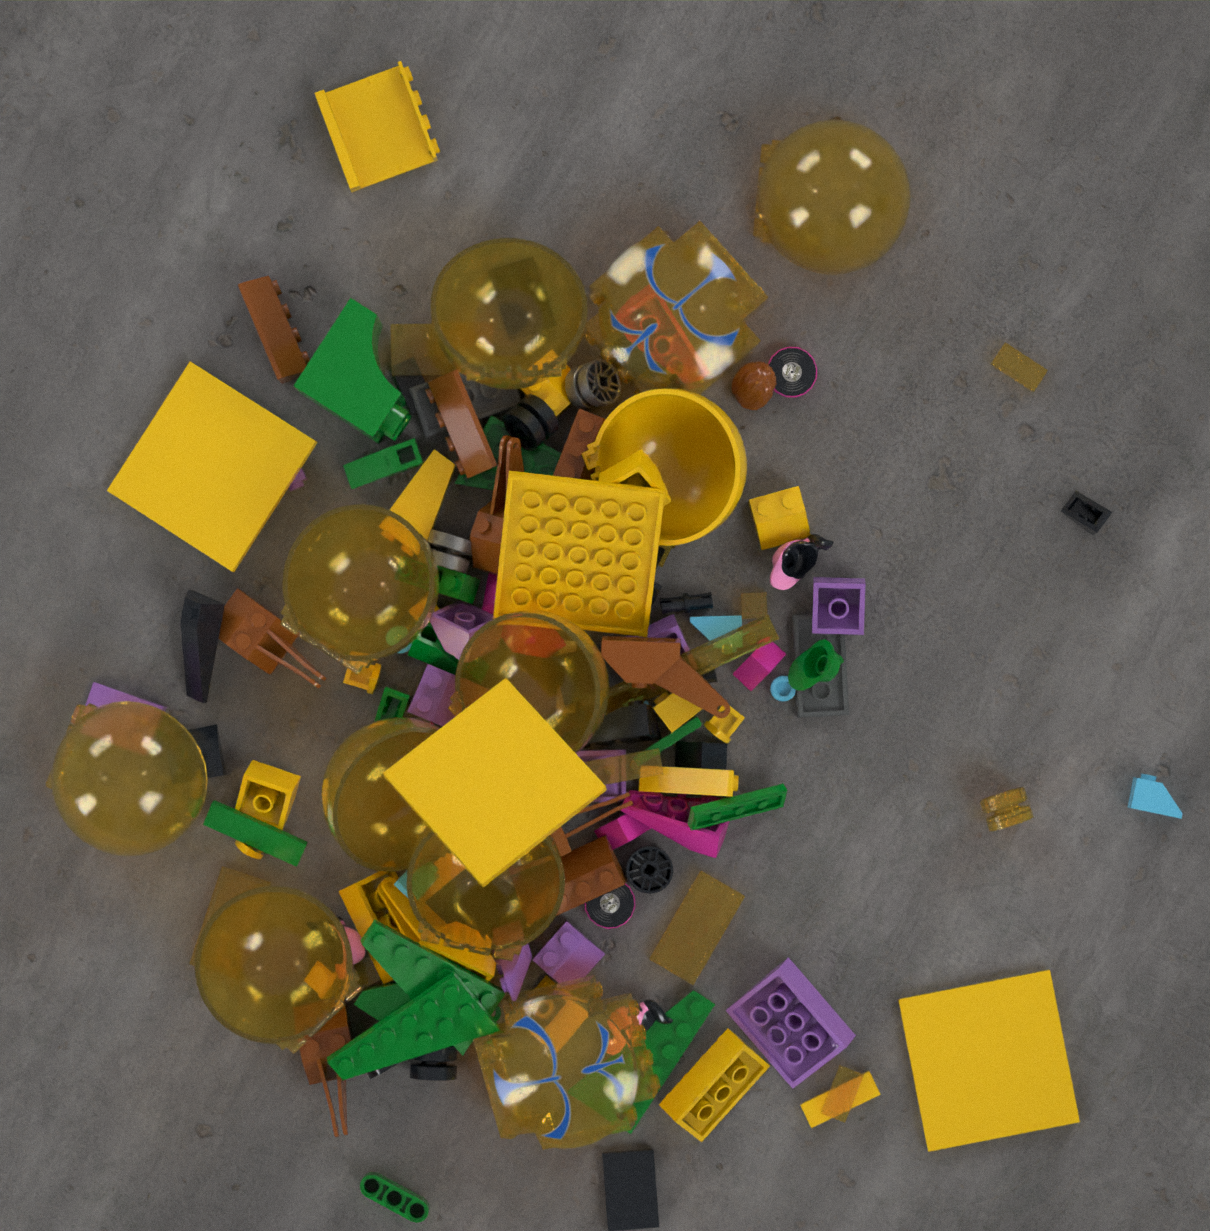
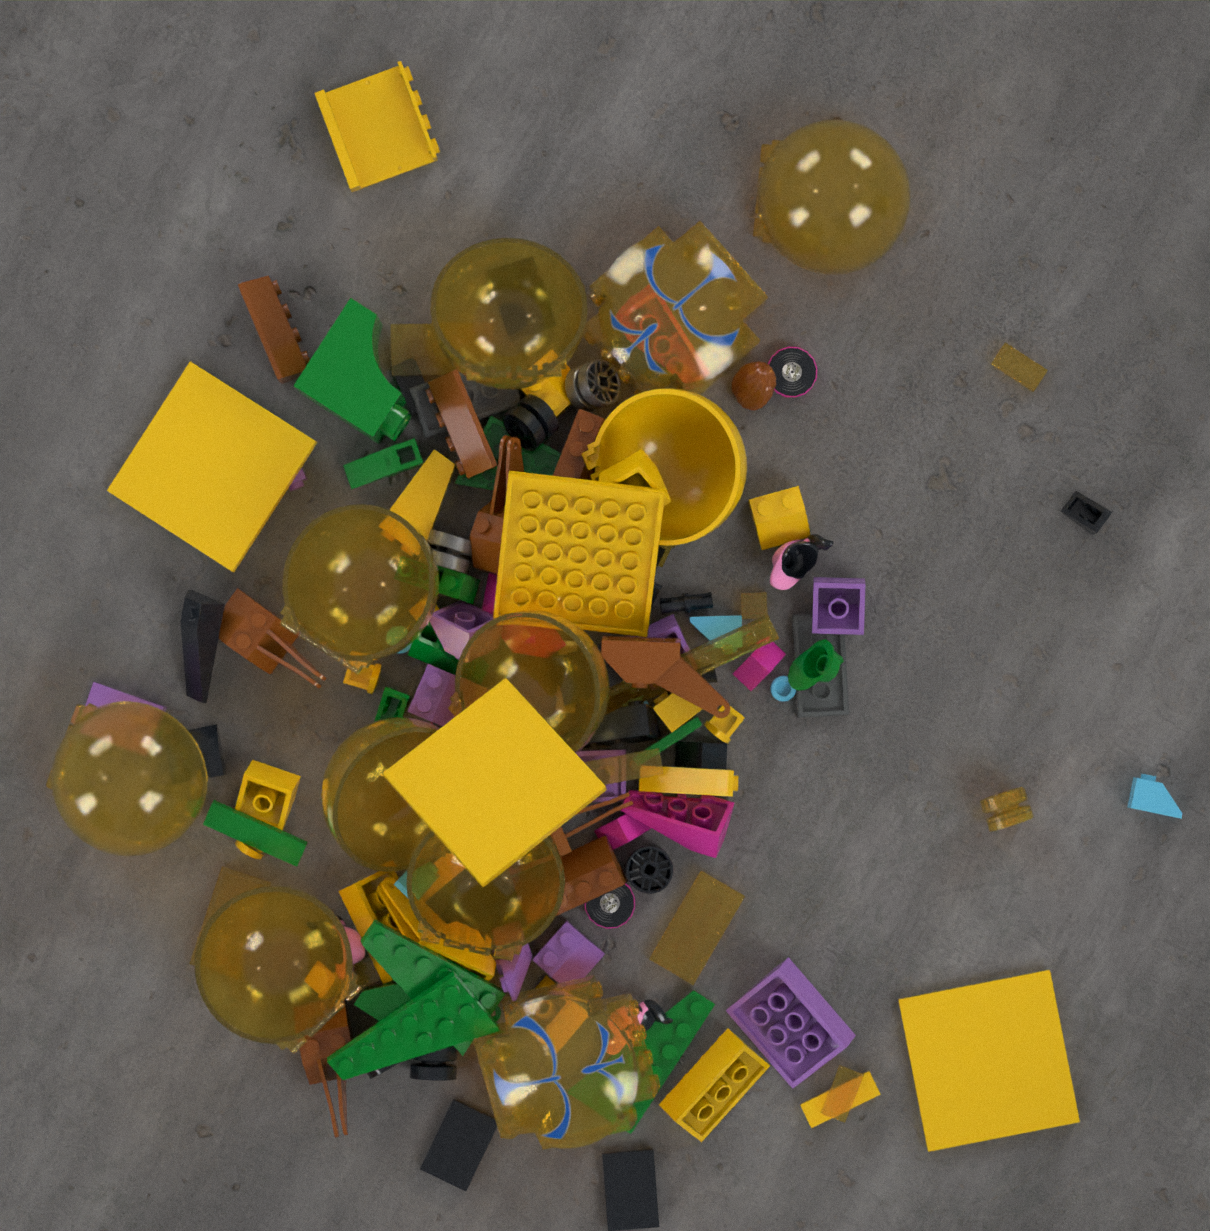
(403, 1207): green beam -> none
(459, 1145): none -> black tile
(737, 807): green tile -> none

